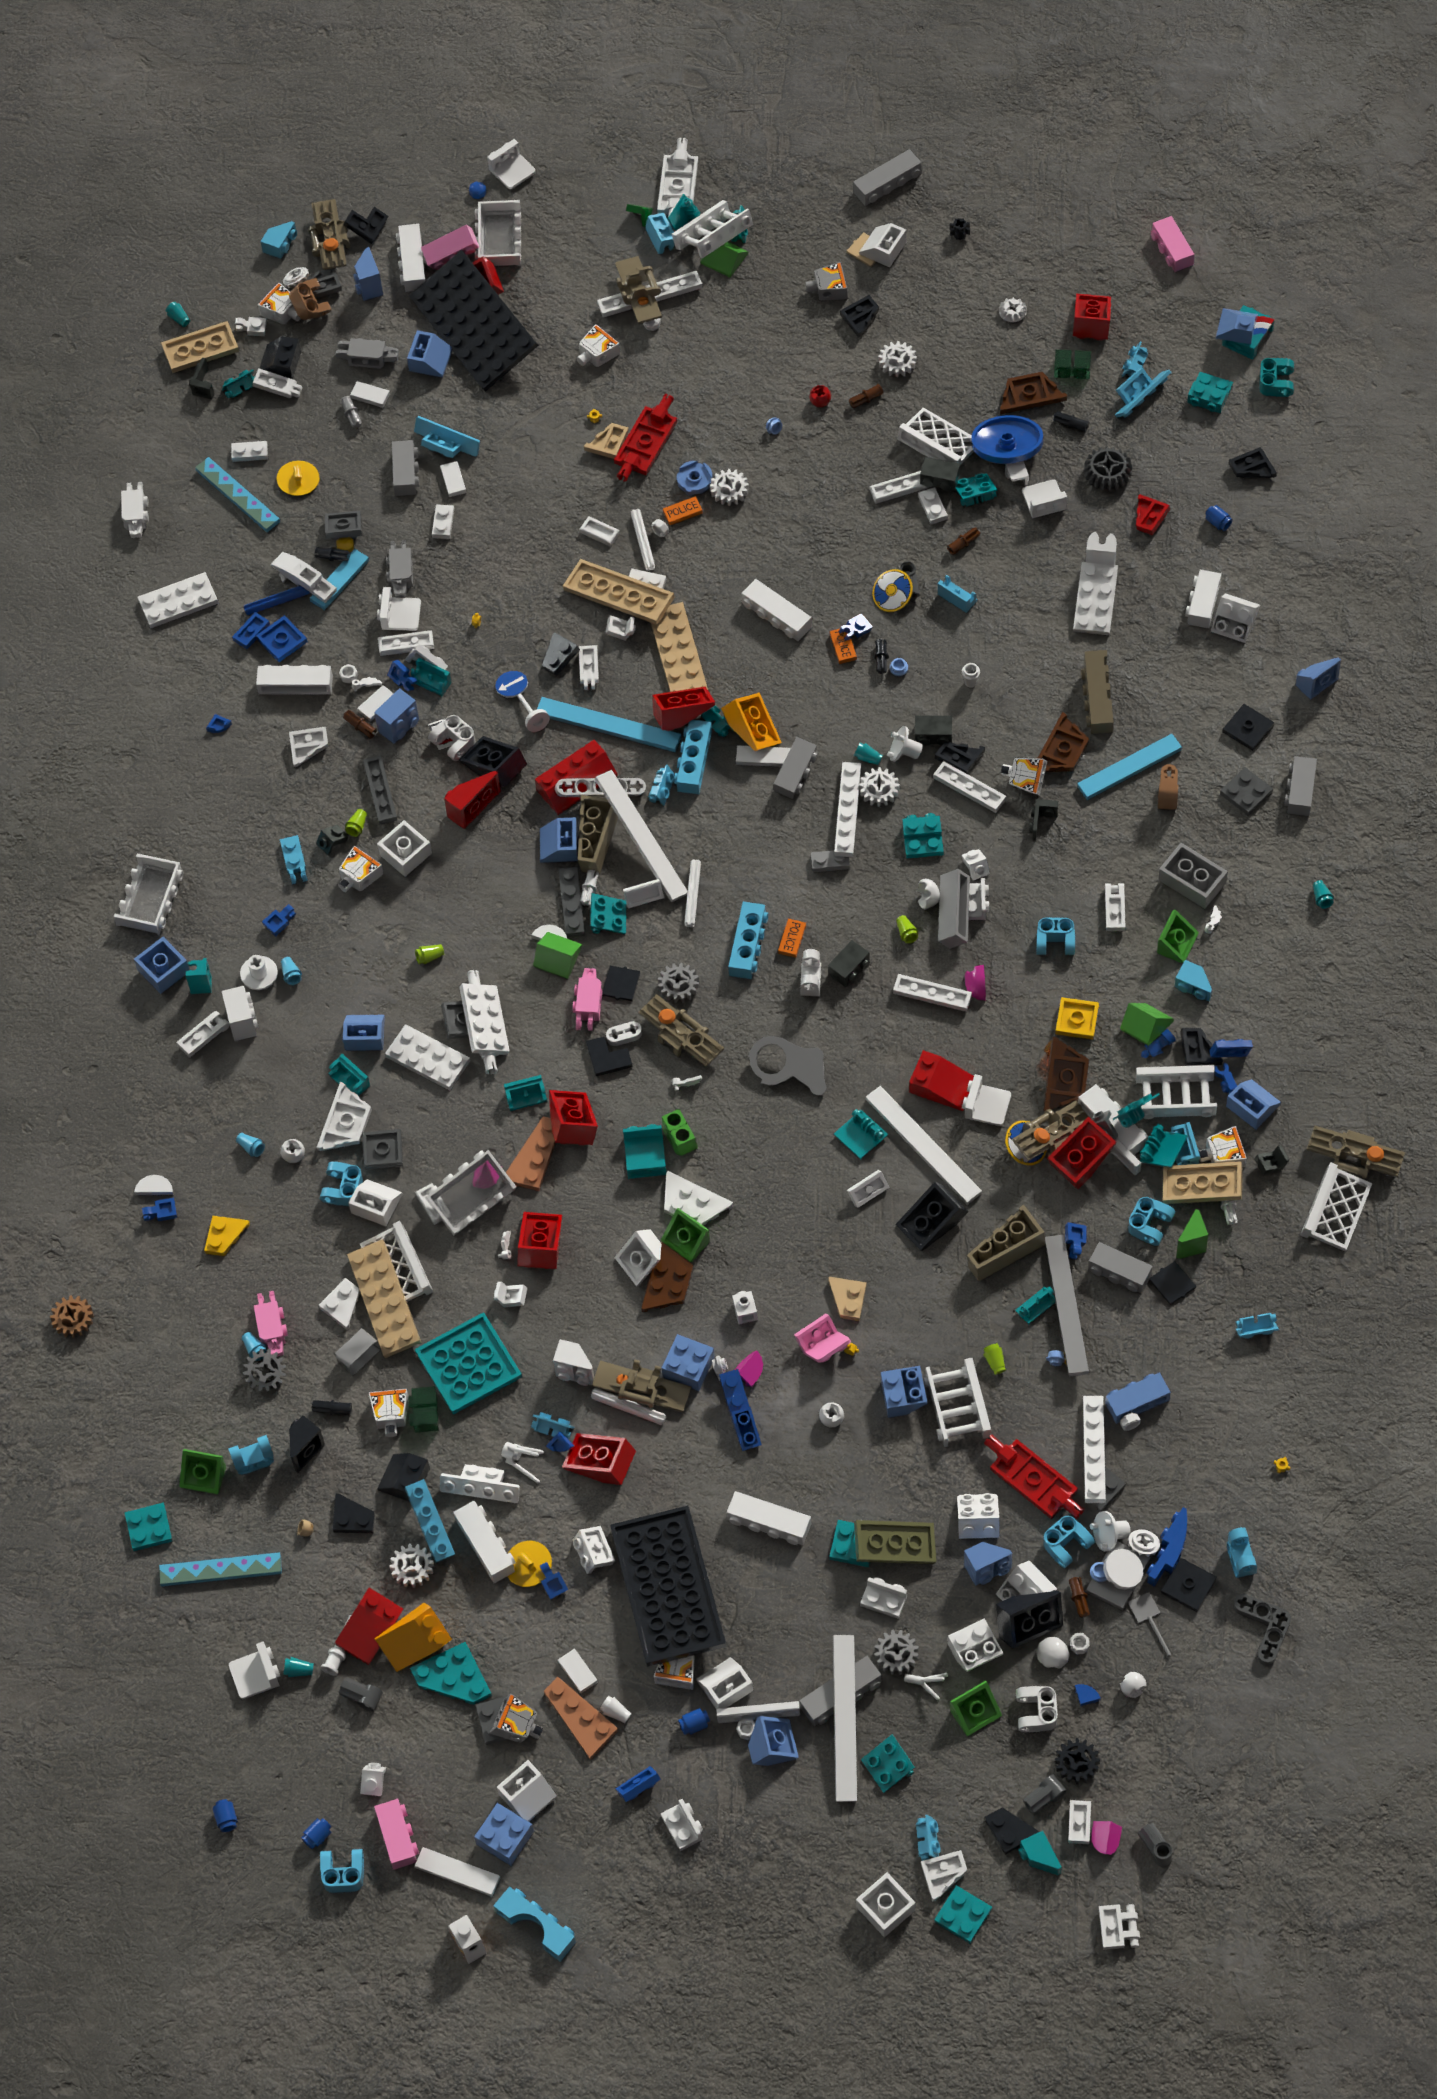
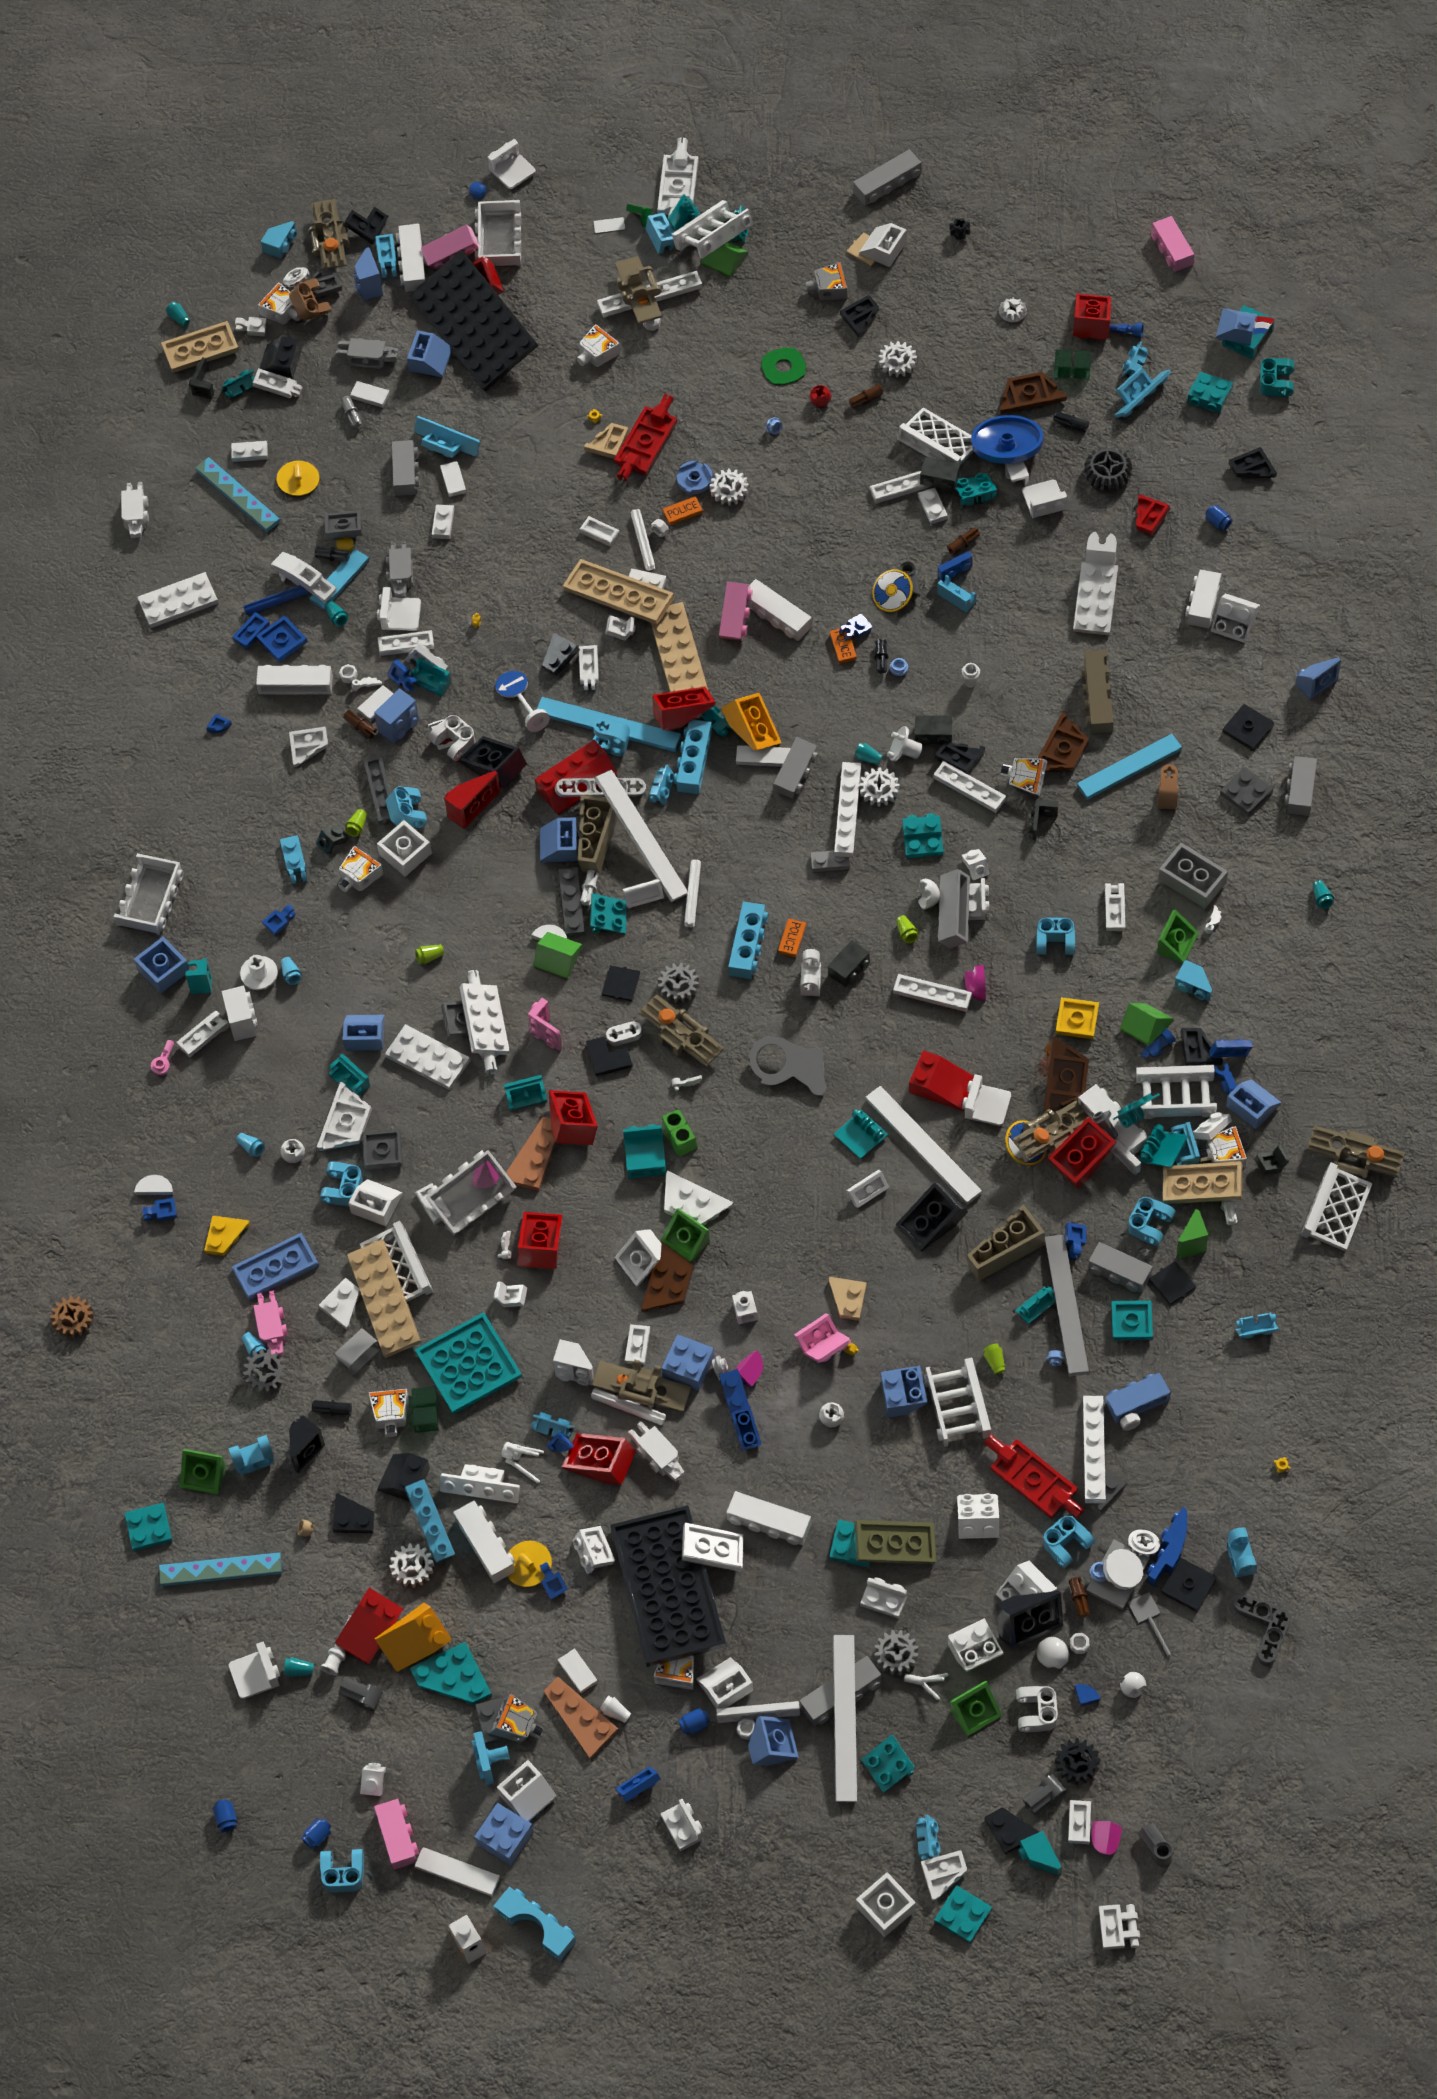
(161, 1065): none -> bright pink plate
(275, 1266): none -> medium blue tile
(337, 614): none -> teal cone
(386, 253): none -> medium azure hinge
(400, 807): none -> medium azure piece
(486, 1757): none -> medium azure plate
(539, 1028): none -> bright pink bracket
(588, 999): bright pink hinge -> none
(609, 225): none -> white sticker
(615, 738): none -> medium azure piece
(637, 1344): none -> white plate
(658, 1451): none -> white hinge
(712, 1547): none -> white tile
(735, 611): none -> bright pink brick
(776, 377): none -> green piece
(955, 566): none -> blue plate
(986, 1562): medium blue slope -> none
(1108, 1530): white piece -> none
(1132, 1320): none -> teal plate
(1137, 330): none -> blue piece
(1212, 1126): none -> white plate

